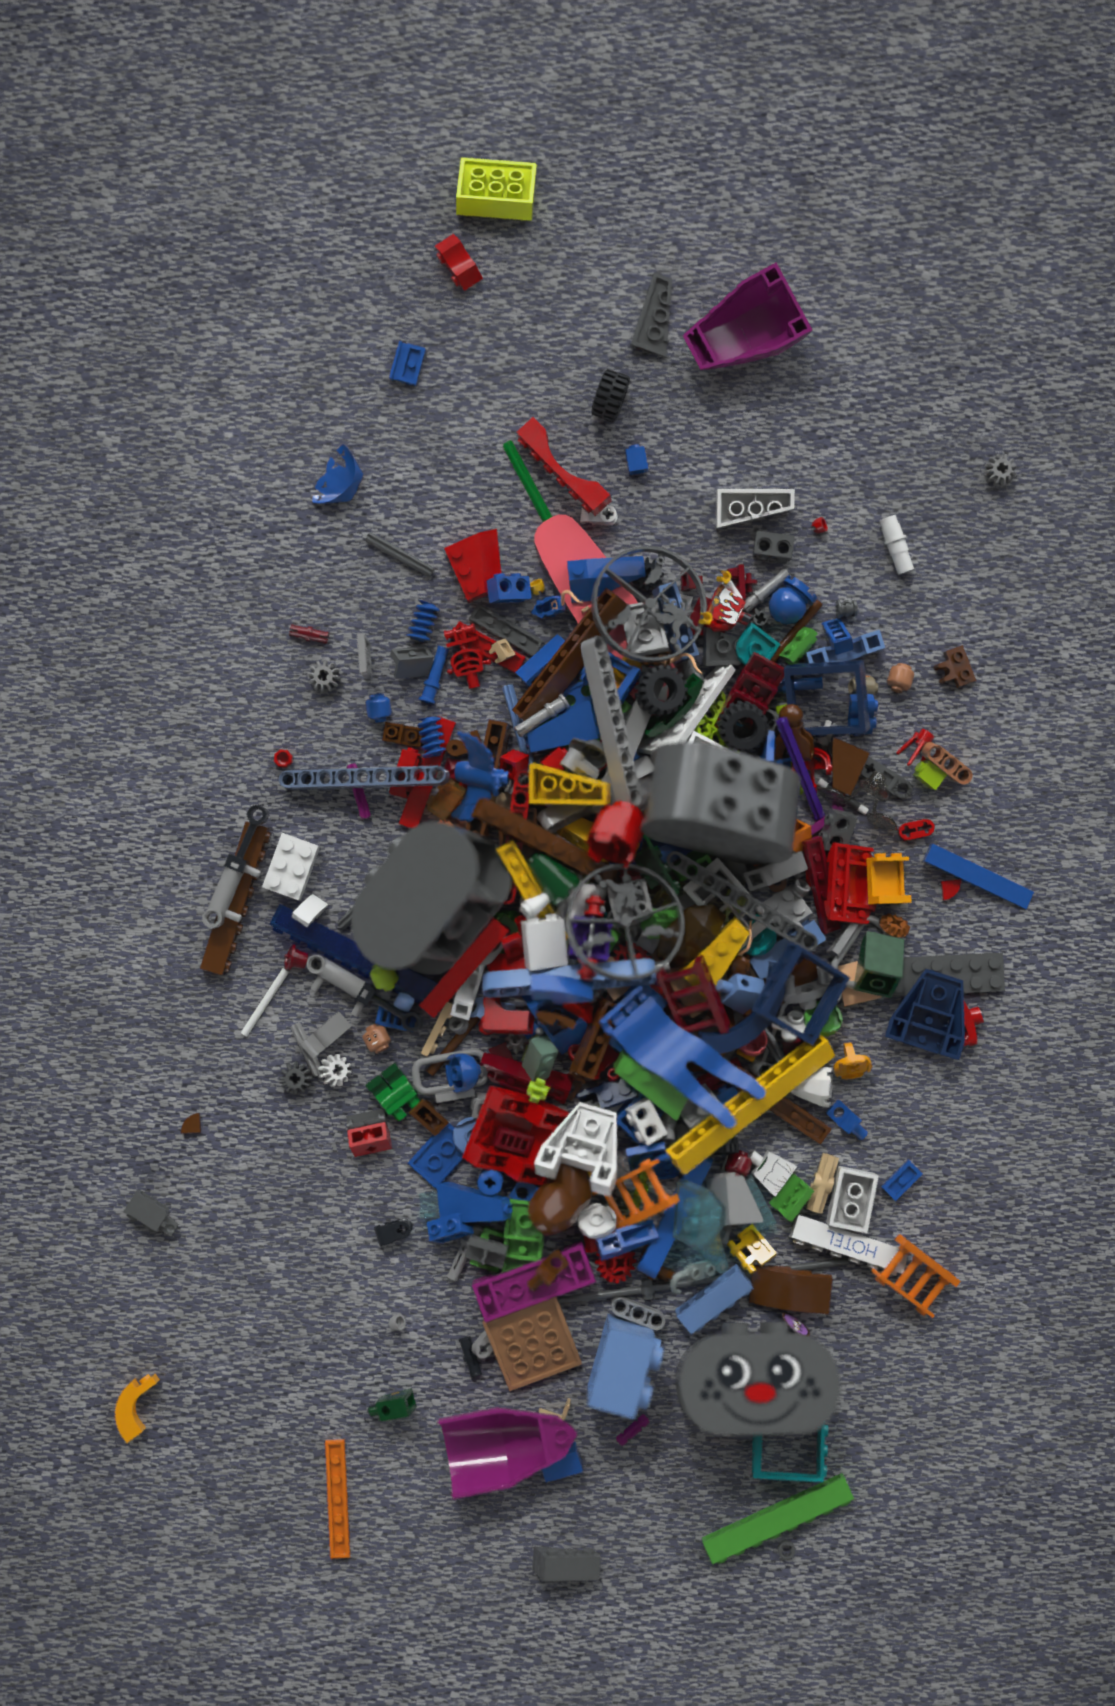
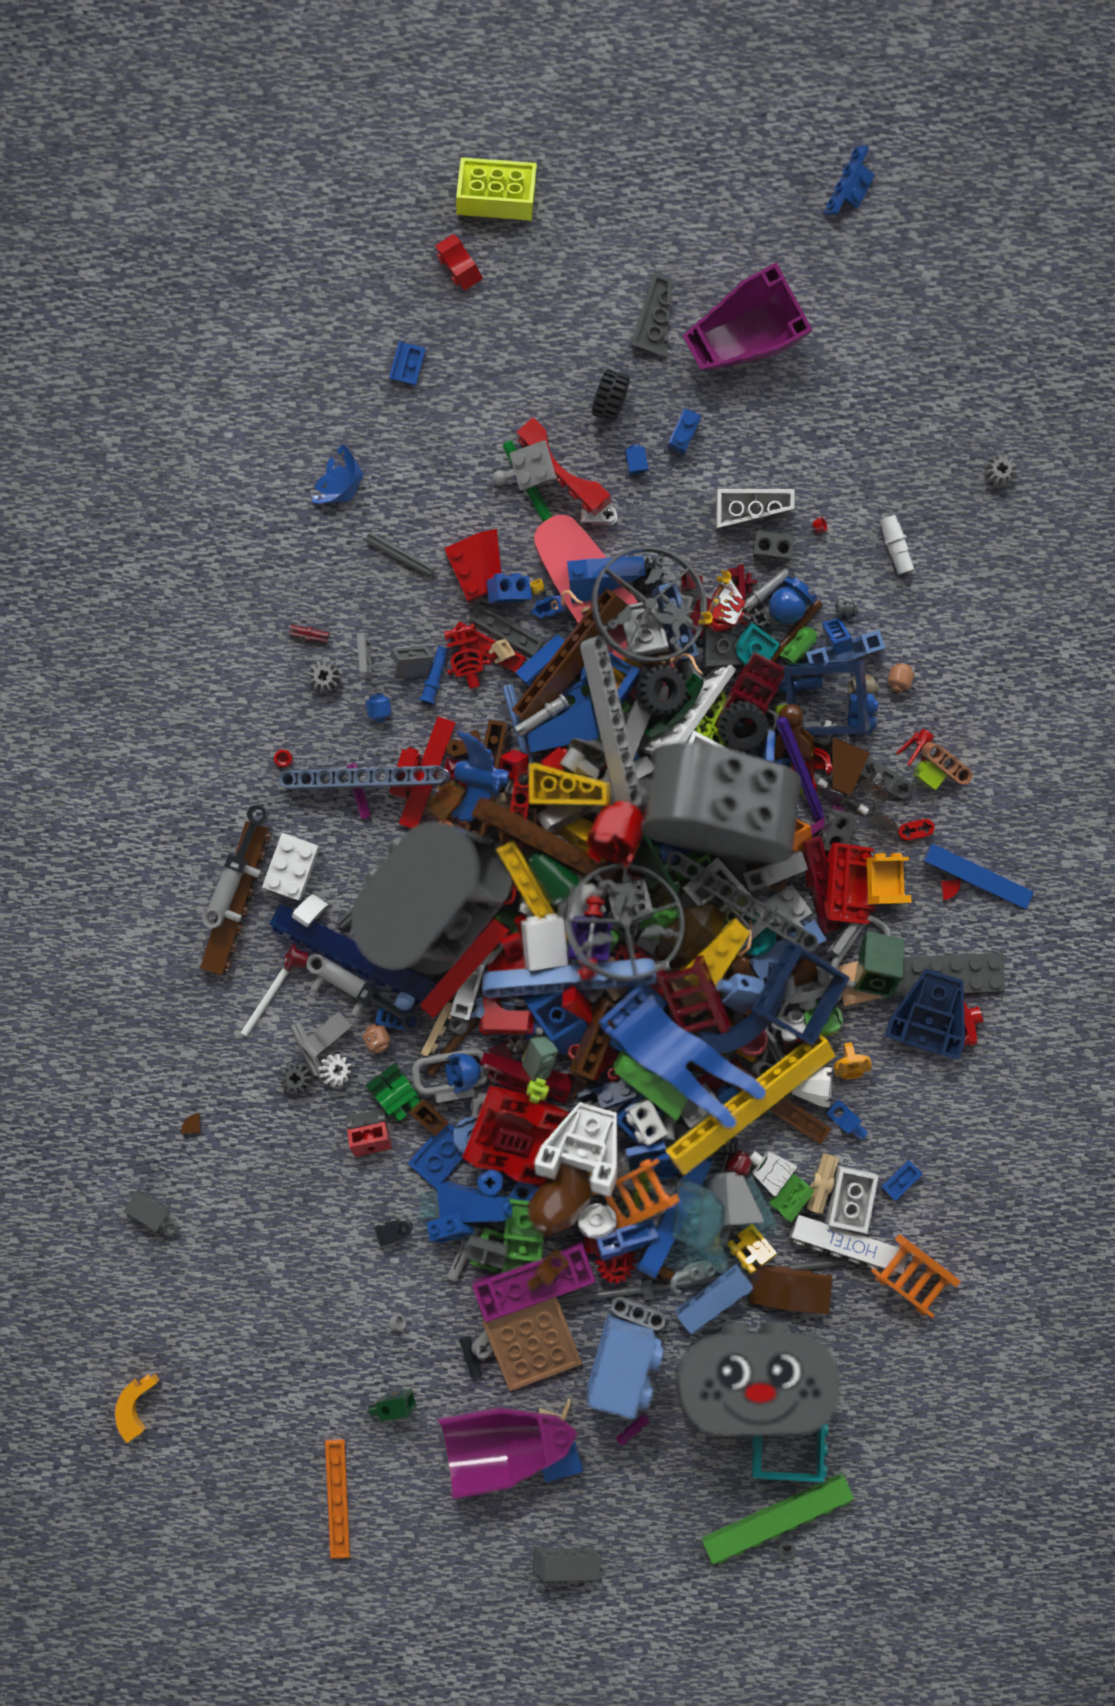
(383, 977): lime head -> none
(402, 734): reddish brown slope -> none
(423, 621): blue piece -> none
(431, 737): blue piece -> none
(531, 467): none -> light grey plate
(534, 905): white cone -> none
(549, 1017): reddish brown slope -> none
(560, 988): blue slope -> none
(684, 431): none -> blue brick
(796, 1324): sticker -> none
(800, 888): light grey bush -> none
(853, 183): none -> blue bracket
(894, 925): dark orange gear -> none
(956, 667): reddish brown plate -> none

